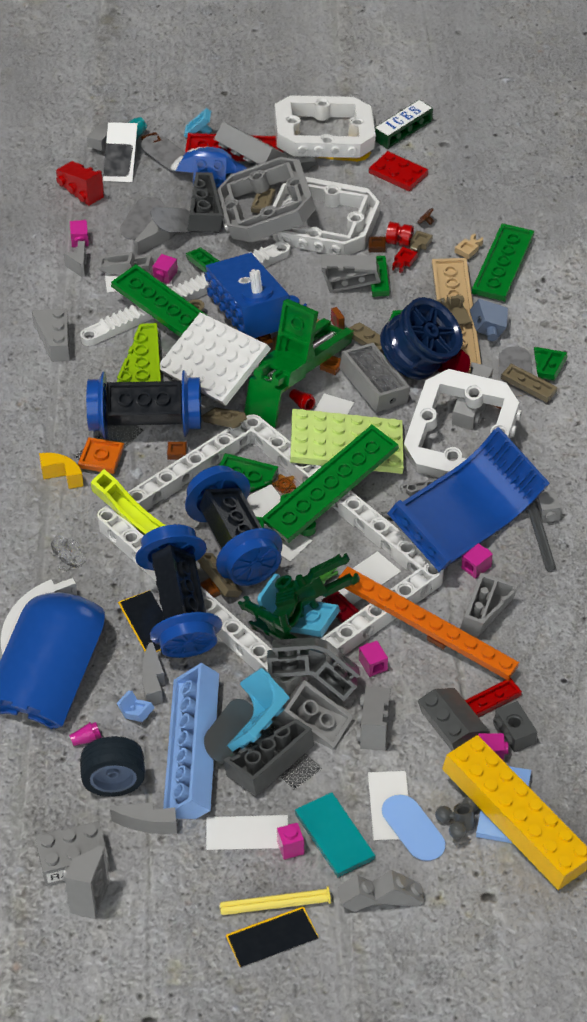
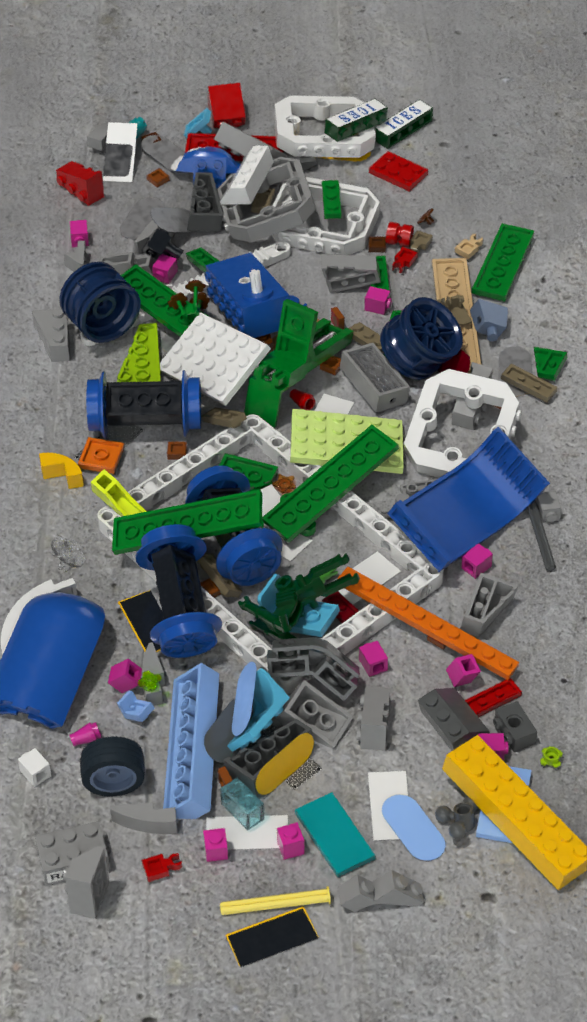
(34, 767): none -> white brick
(99, 302): none -> dark blue wheel
(125, 675): none -> dark pink brick
(149, 685): none -> clear neon green plate
(157, 867): none -> red plate
(158, 177): none -> dark orange tile
(160, 244): none -> black brick
(197, 301): none -> plant
(206, 517): none -> green plate
(215, 844): none -> dark pink brick
(224, 776): none -> dark orange tile
(226, 105): none -> red slope
(242, 803): none -> clear light blue brick
(244, 698): none -> light blue sticker
(249, 176): none -> white slope
(284, 763): none -> yellow sticker
(331, 199): none -> green plate
(355, 120): none -> brick
(377, 300): none -> dark pink brick
(463, 670): none -> dark pink brick
(551, 752): none -> lime plate

